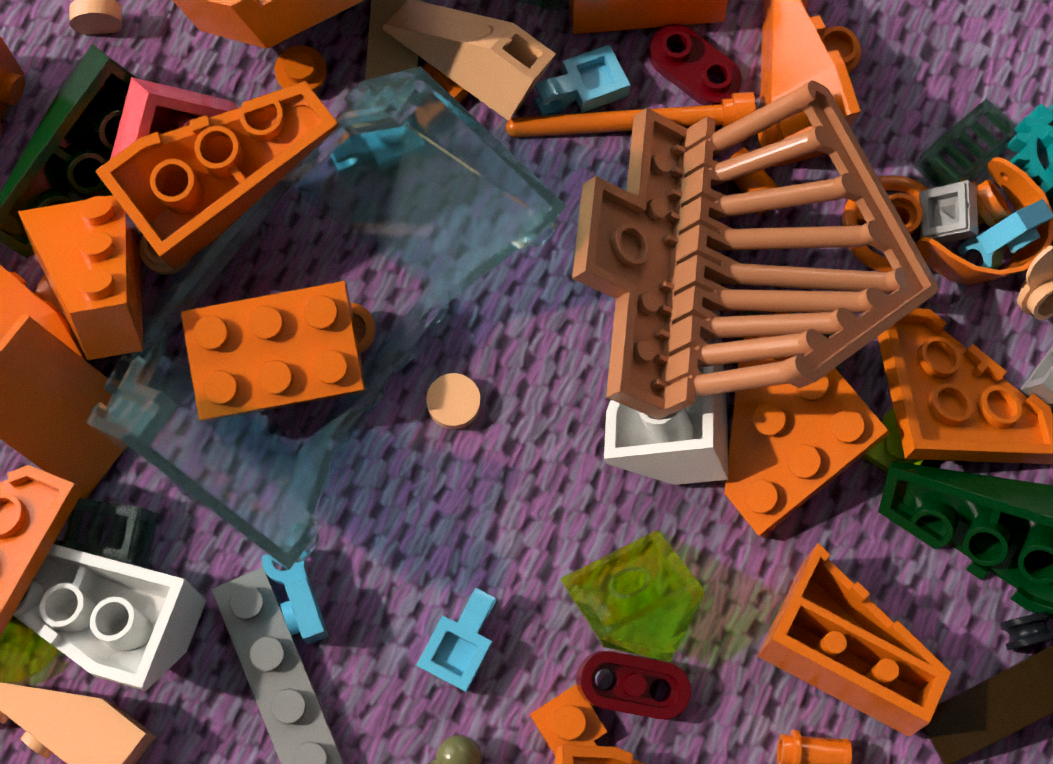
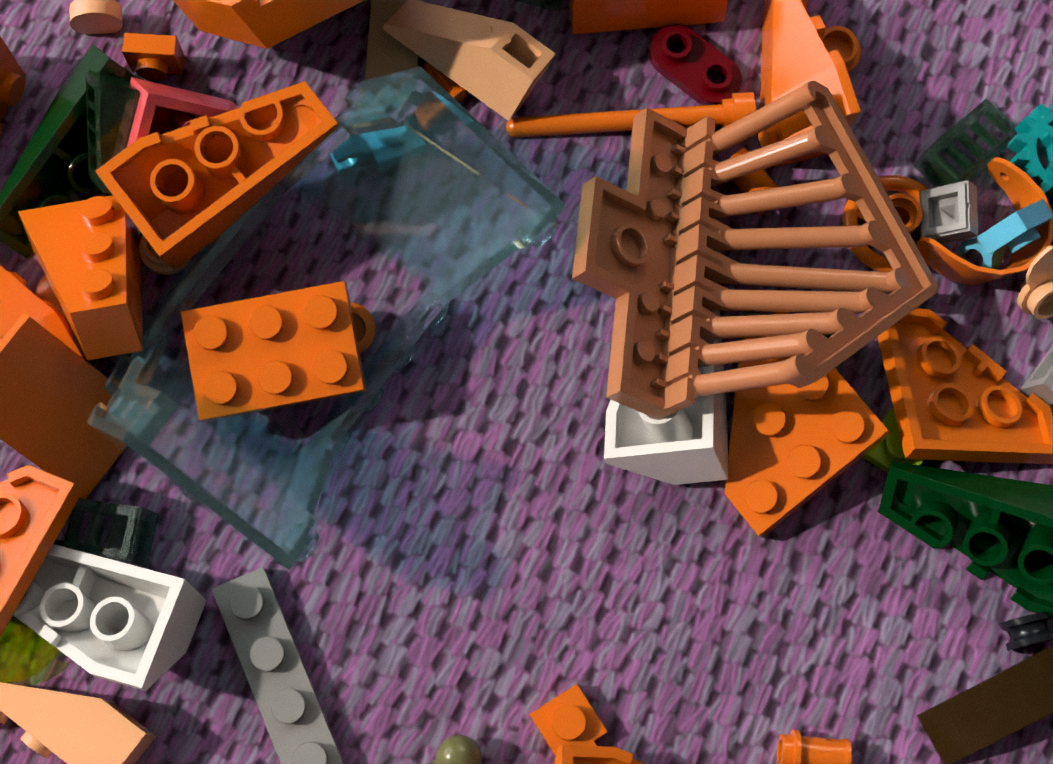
(110, 115): none -> slope
(153, 55): none -> orange plate
(299, 65): orange plate -> none
(302, 609): medium azure plate -> none
(453, 401): light nougat tile -> none
(457, 647): medium azure plate -> none
(588, 79): medium azure plate -> none
(632, 685): dark red plate -> none
(637, 597): clear neon green slope -> none
(852, 649): orange wedge -> none
(990, 204): orange plate -> none

